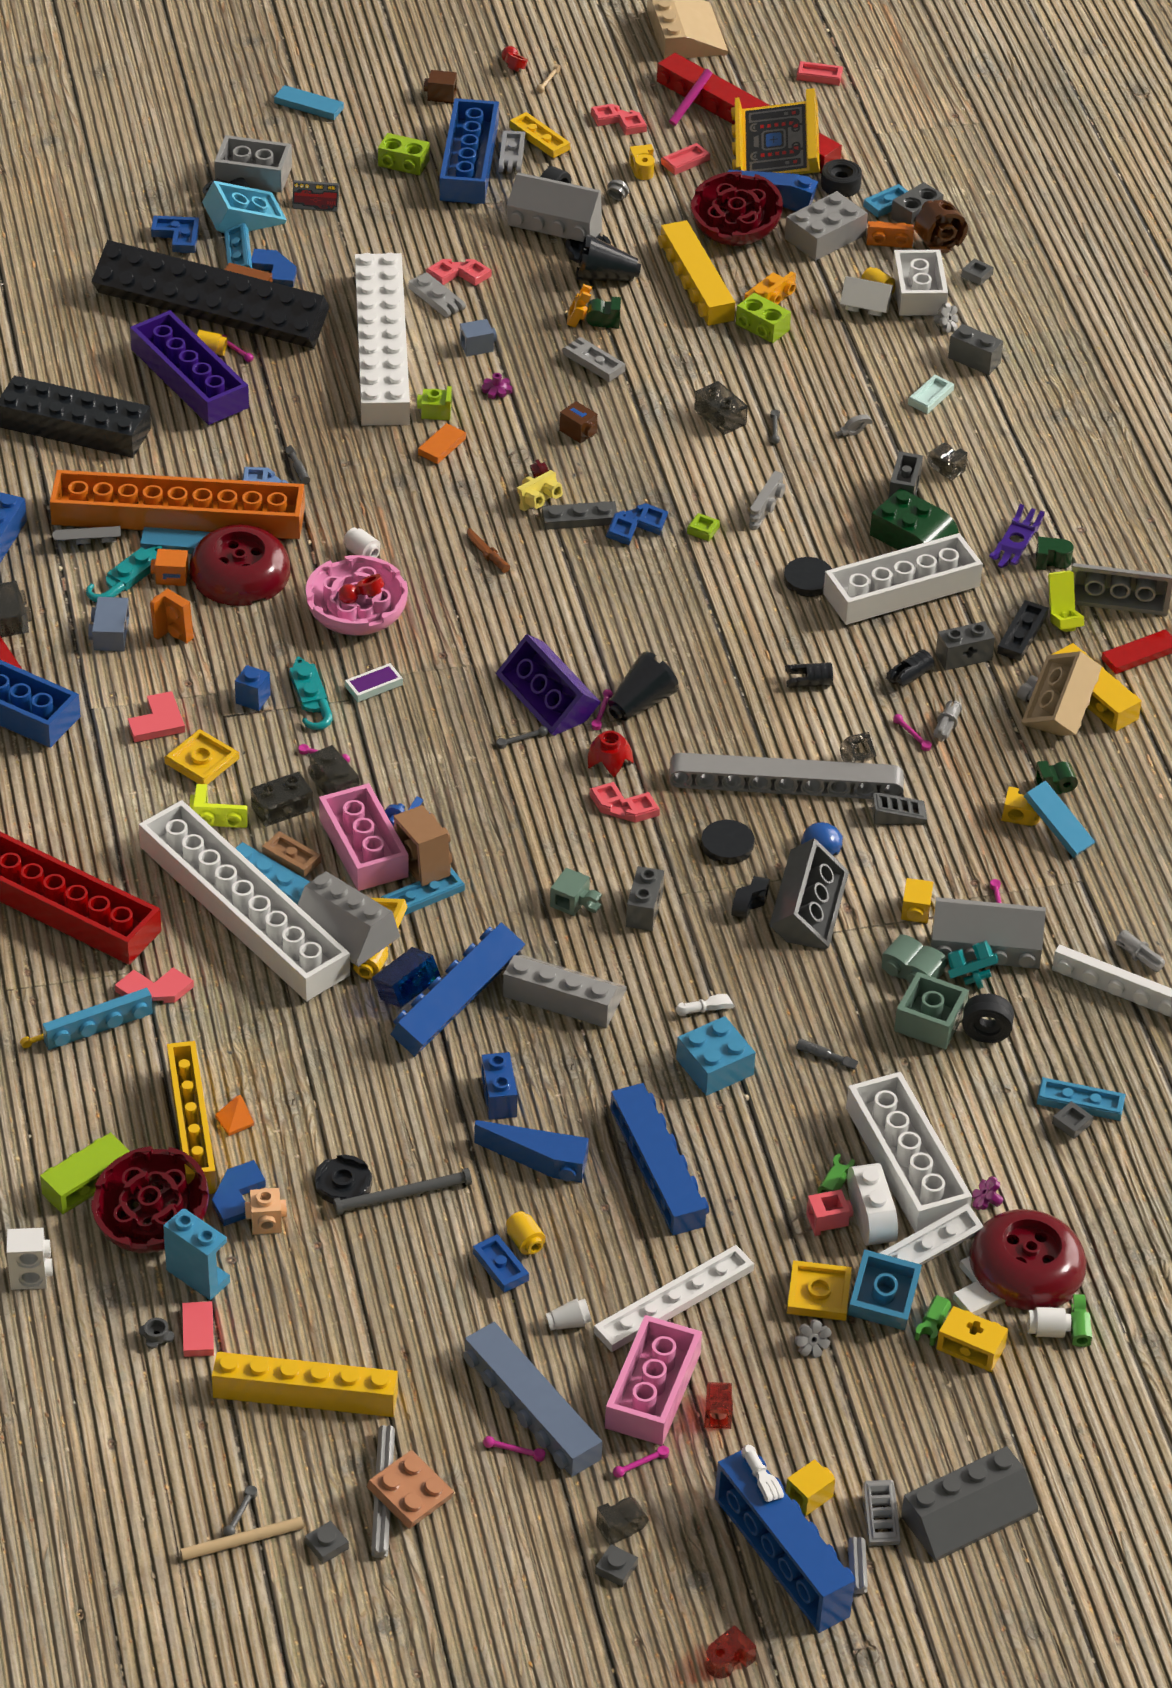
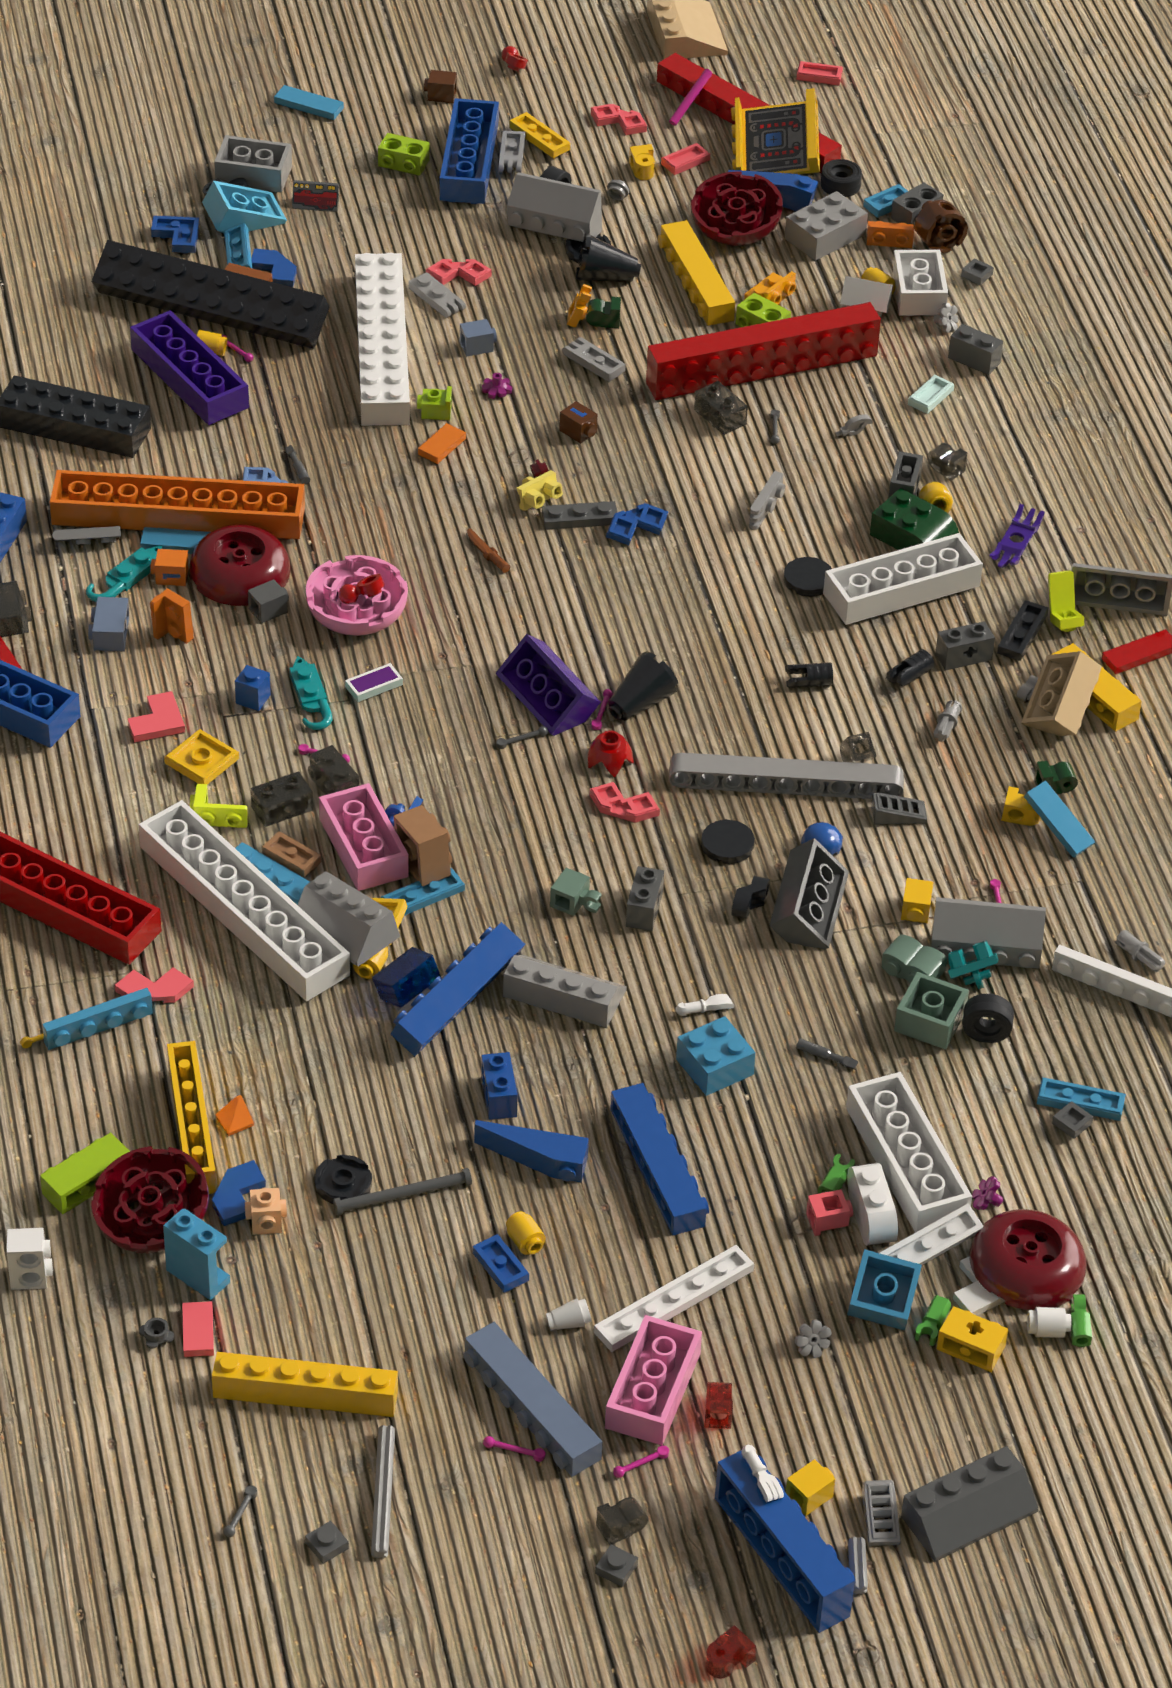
(241, 1538): tan bar -> none
(268, 601): none -> dark grey brick
(361, 543): white brick -> none
(410, 1489): nougat plate -> none
(541, 87): tan hinge -> none
(703, 527): lime tile -> none
(763, 350): none -> red brick
(819, 1290): yellow plate -> none
(925, 744): dark pink hinge -> none
(937, 495): none -> yellow head
(1053, 553): dark green leg -> none

